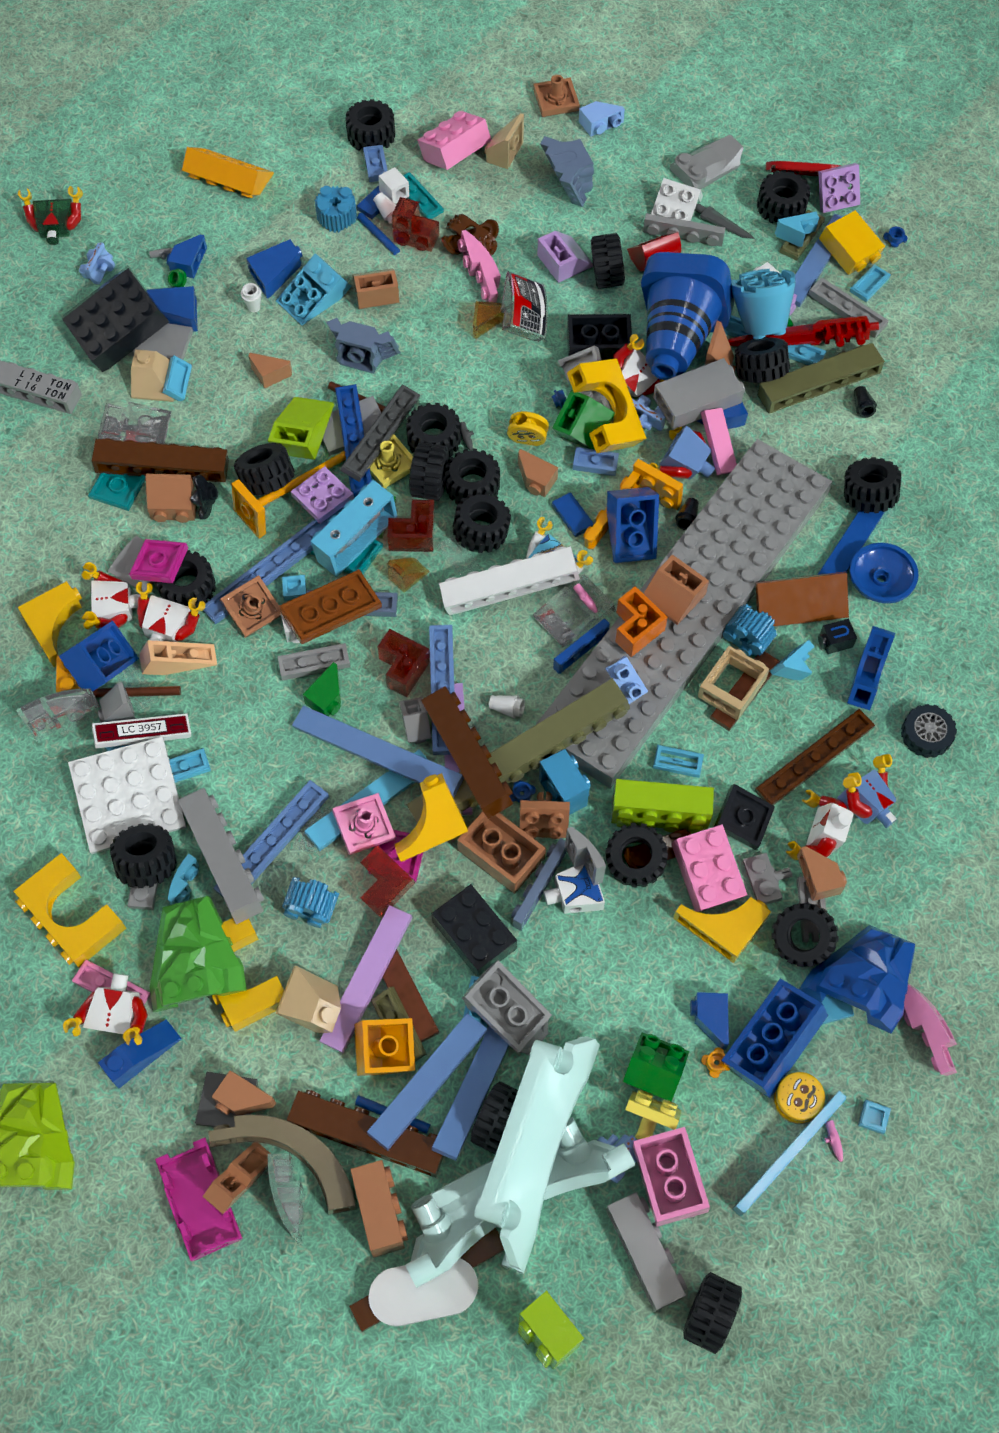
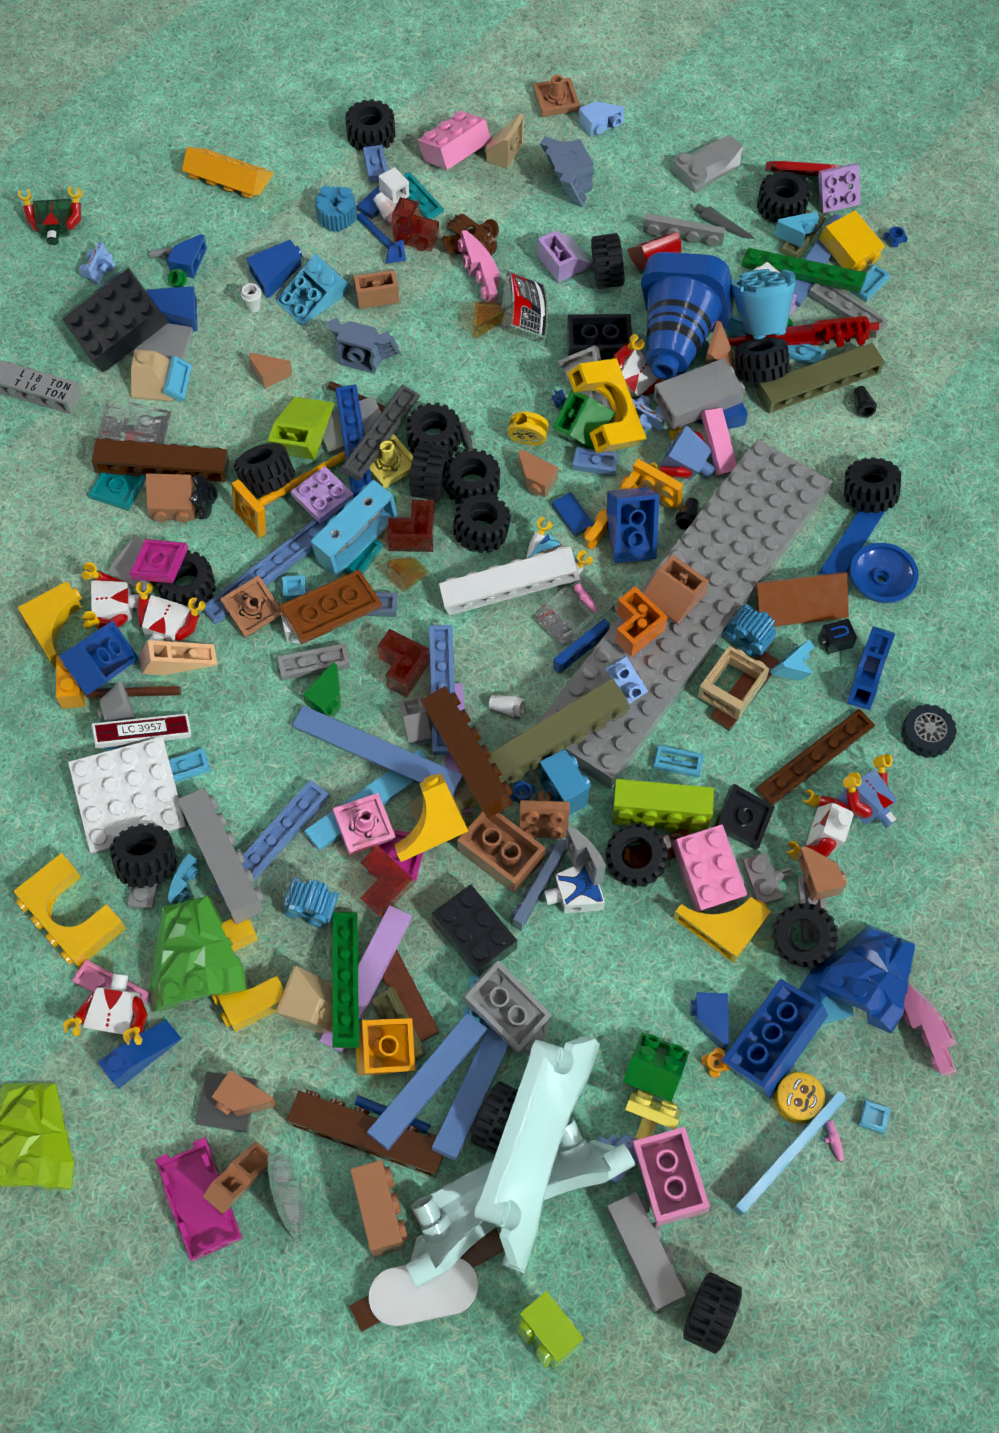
(58, 712): clear slope -> none
(299, 1143): dark tan arch -> none
(345, 980): none -> green plate
(396, 252): none -> blue tile
(676, 200): white bracket -> none
(807, 270): none -> green plate

